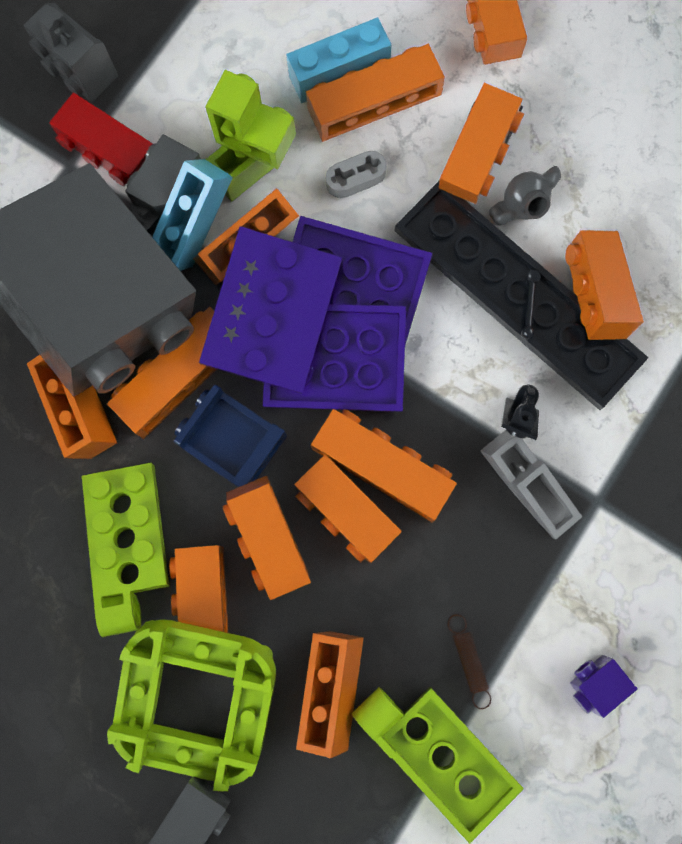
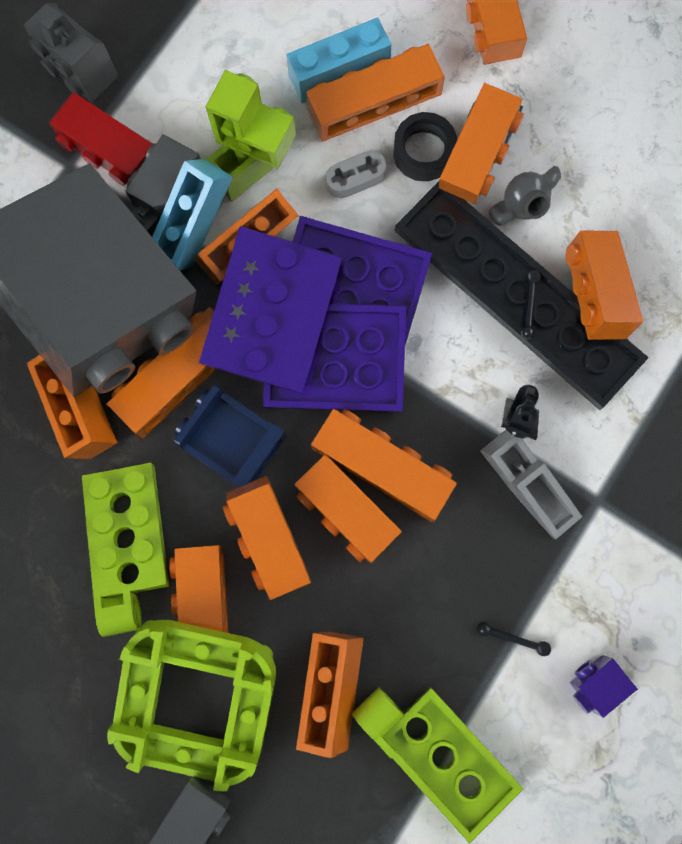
(427, 123): none -> black tyre
(477, 674): reddish brown piece -> none
(542, 647): none -> black hinge

